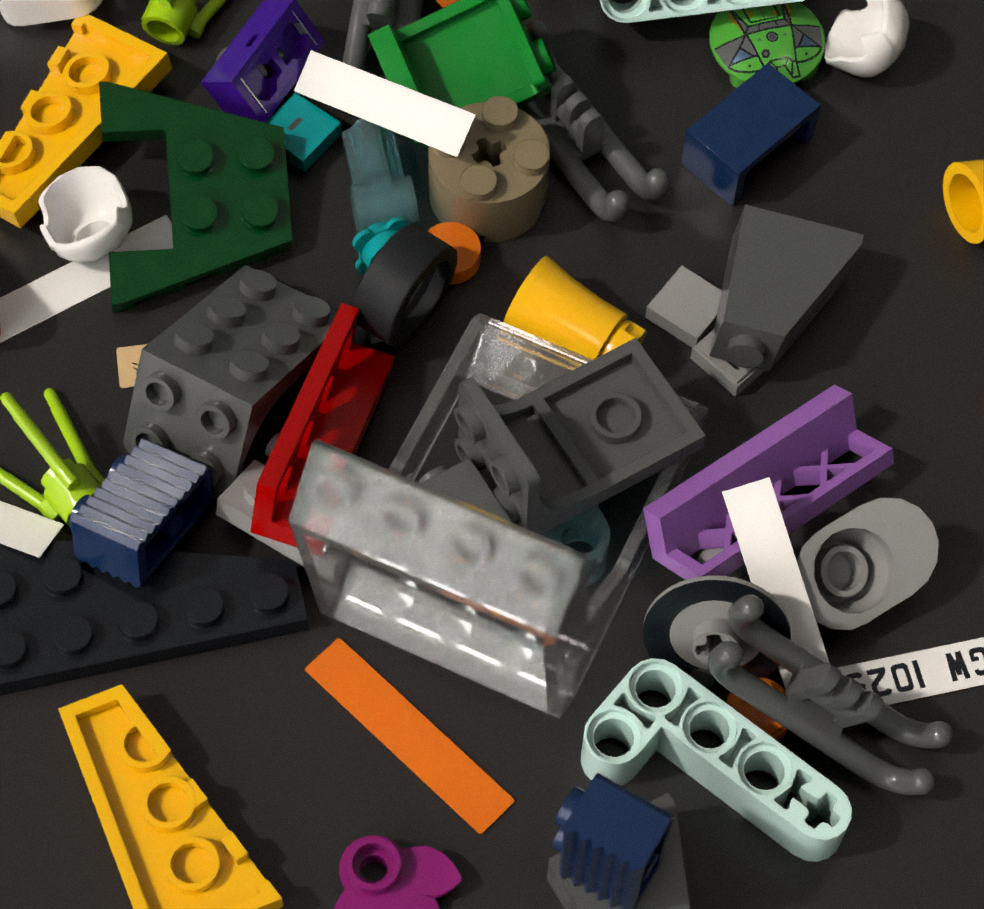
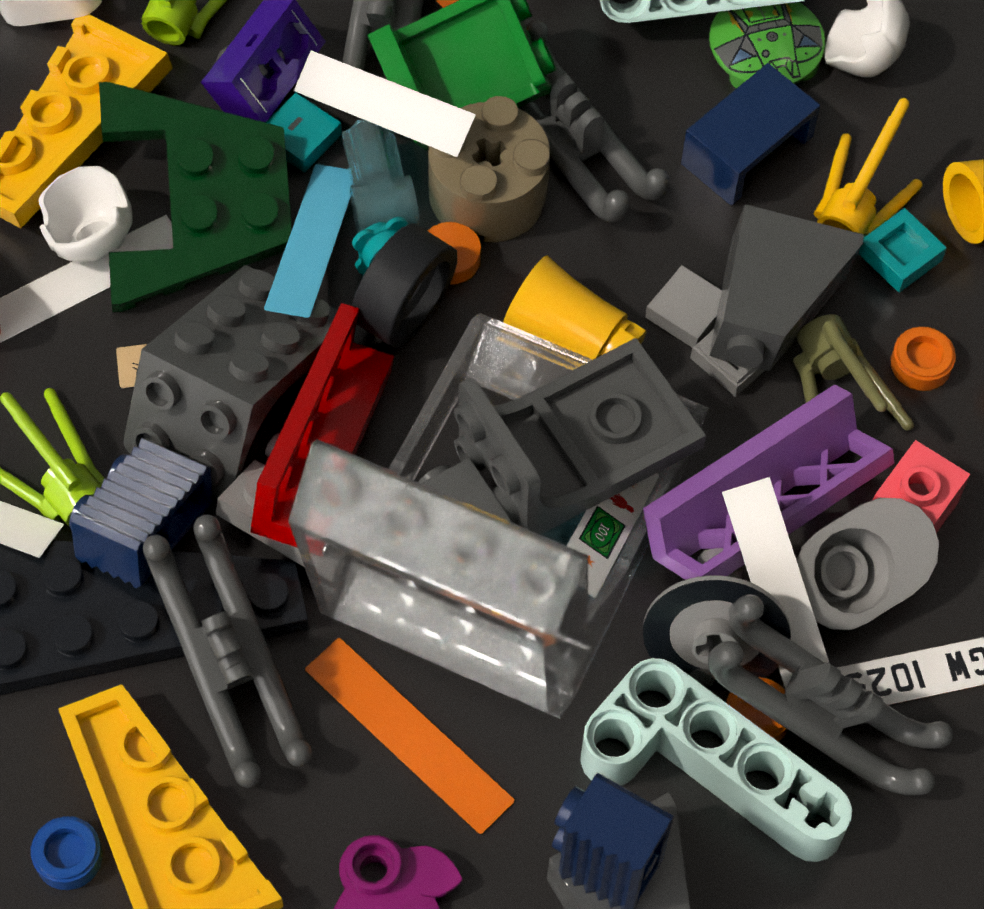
(66, 853): none -> blue tile
(226, 651): none -> dark grey piece
(310, 242): none -> medium azure sticker
(607, 528): none -> white sticker
(833, 354): none -> olive plant
(854, 204): none -> yellow plant
(902, 250): none -> teal plate
(923, 358): none -> orange tile
(927, 482): none -> coral brick

